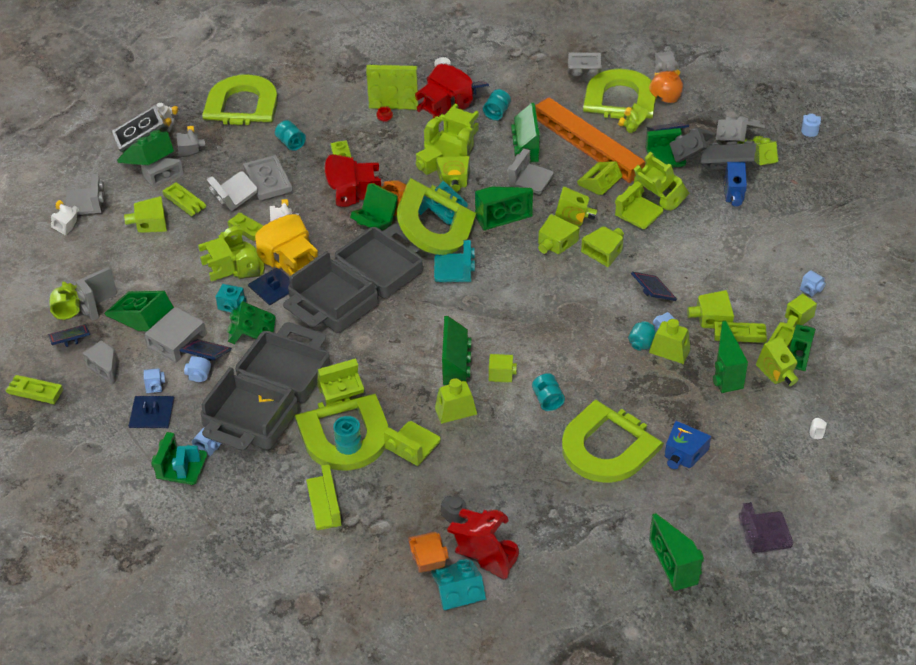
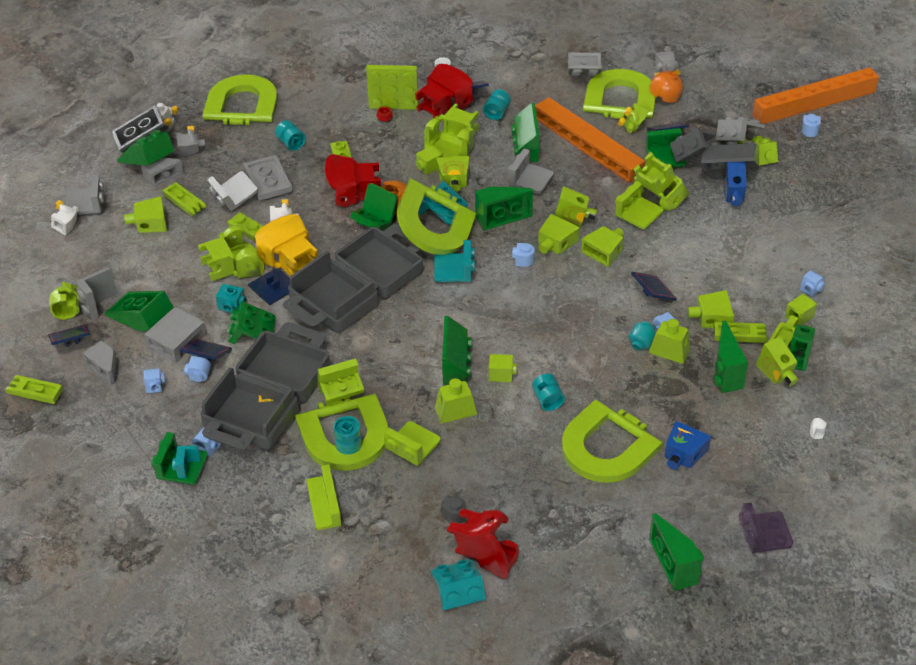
(151, 412): dark blue piece -> none
(428, 551): orange brick -> none
(523, 254): none -> light blue plate
(603, 180): lime tile -> none
(815, 95): none -> orange brick

